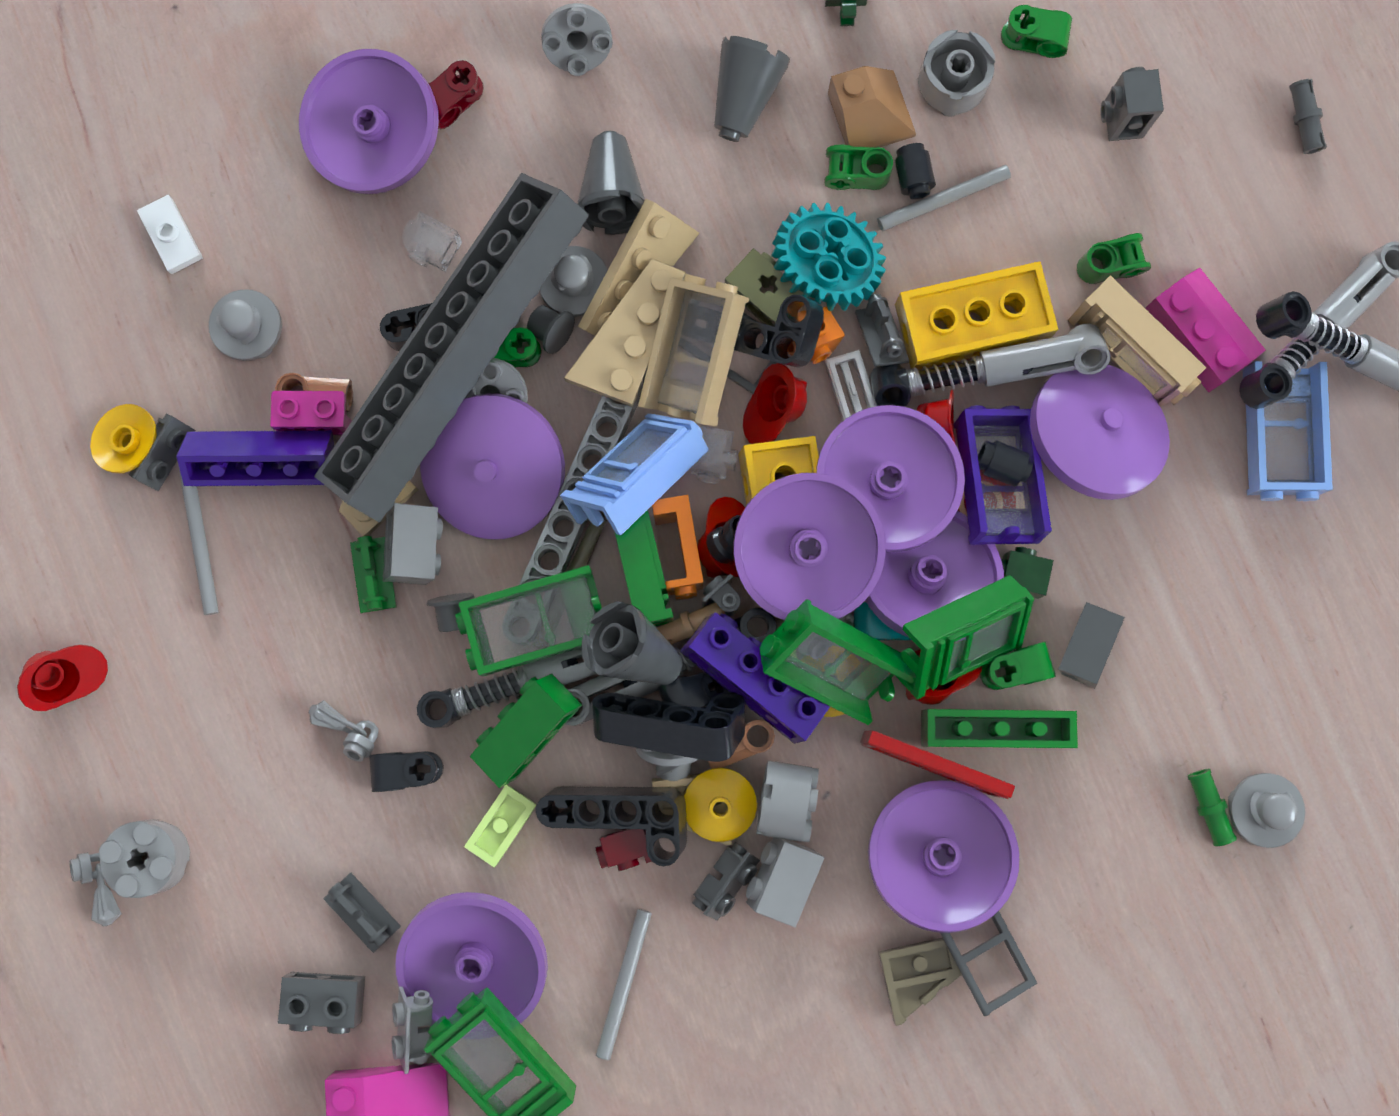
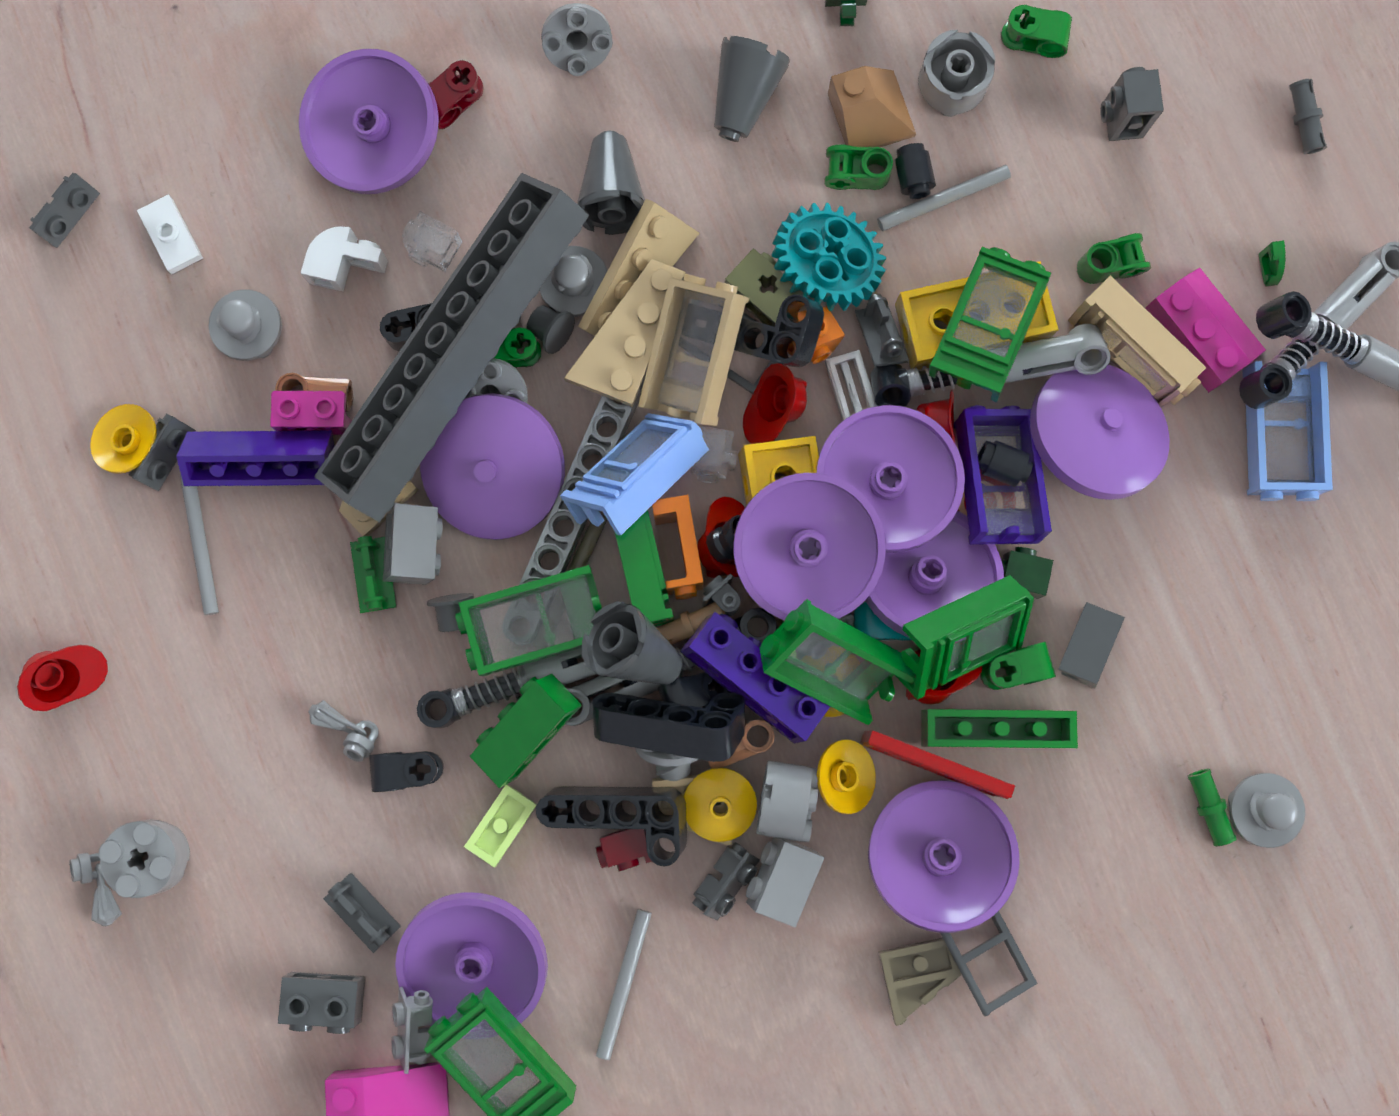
(66, 209): none -> dark grey hinge
(334, 252): none -> white brick
(846, 776): none -> yellow dish
(990, 321): none -> green door
(1272, 263): none -> green tile

